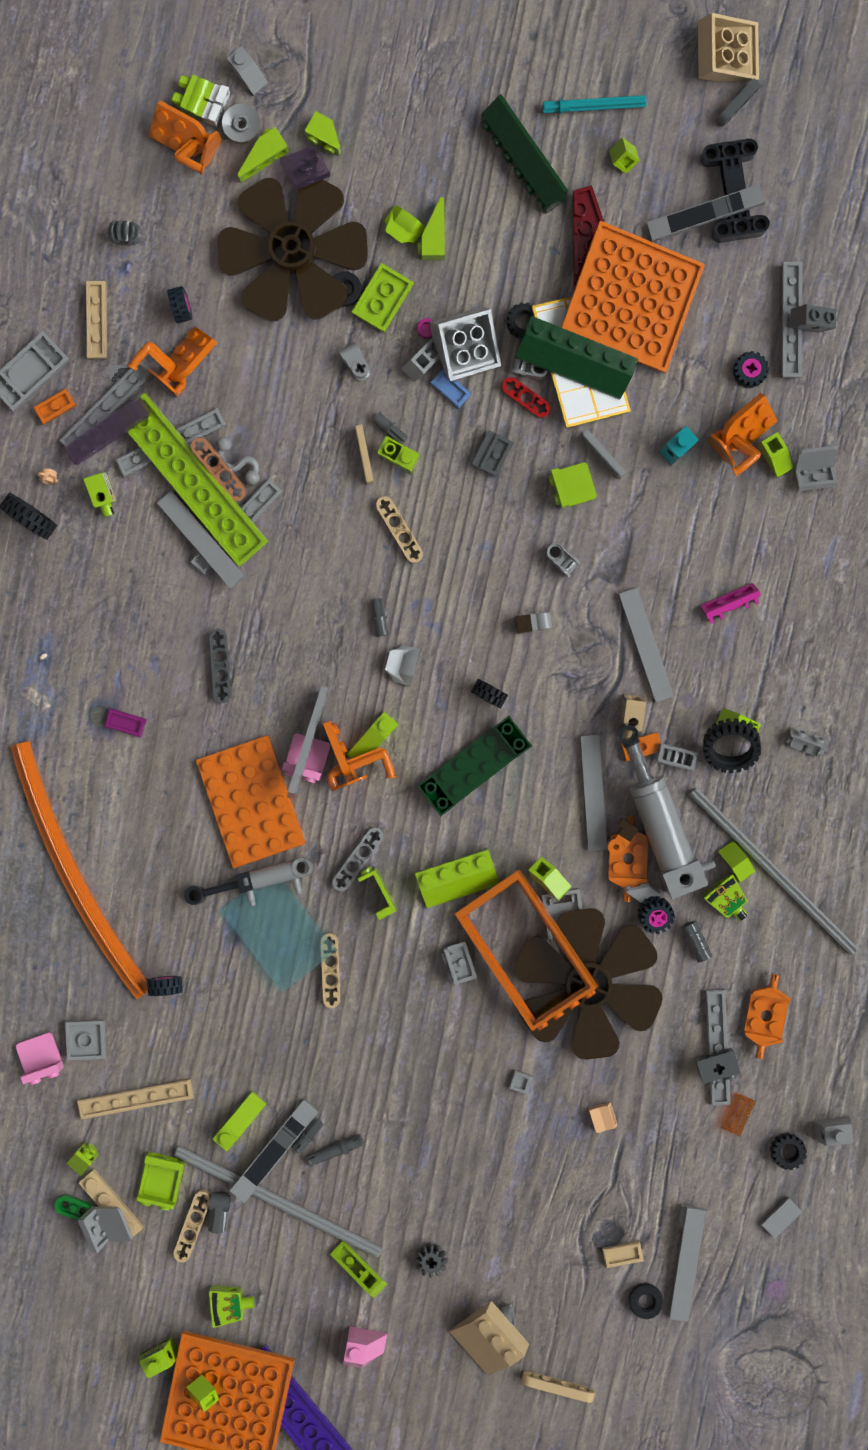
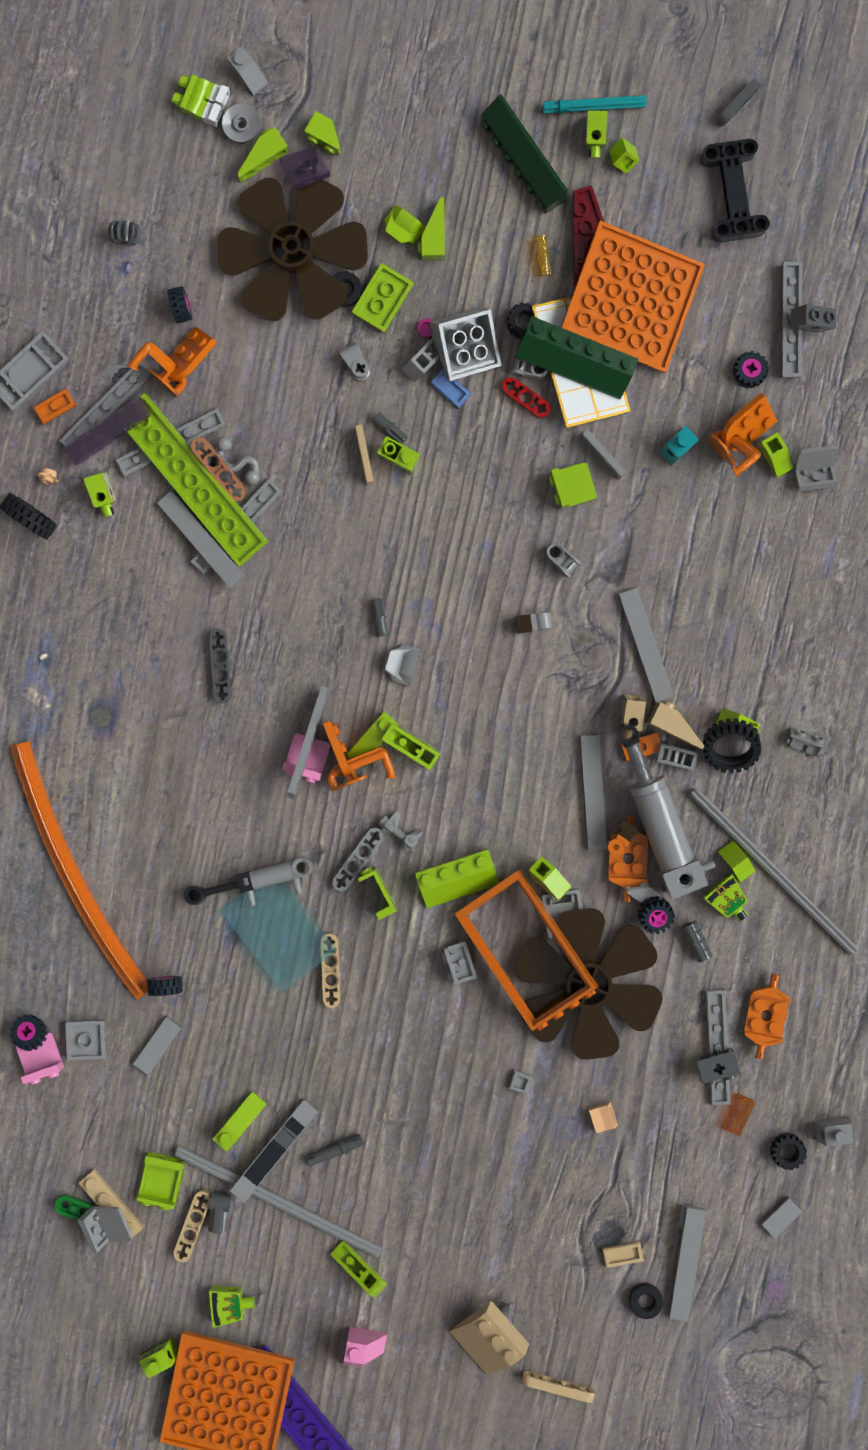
(32, 1038): none -> black wheel
(83, 1158): lime slope -> none
(96, 319): tan plate -> none
(125, 722): magenta tile -> none
(135, 1099): tan tile -> none
(157, 1045): none -> light grey tile
(184, 136): orange plate -> none
(202, 1393): lime panel -> none
(250, 801): orange plate -> none
(308, 1135): dark grey axle -> none
(389, 825): none -> light grey piece
(397, 531): tan beam -> none
(411, 746): none -> lime slope
(438, 1257): dark grey gear -> none
(474, 765): dark green slope -> none
(489, 693): black tyre -> none
(492, 453): dark grey plate -> none
(543, 255): none -> clear yellow pin
(595, 125): none -> lime torso
(671, 722): none -> tan slope
(706, 213): tile -> none
(727, 48): tan slope -> none
(730, 601): dark pink plate -> none

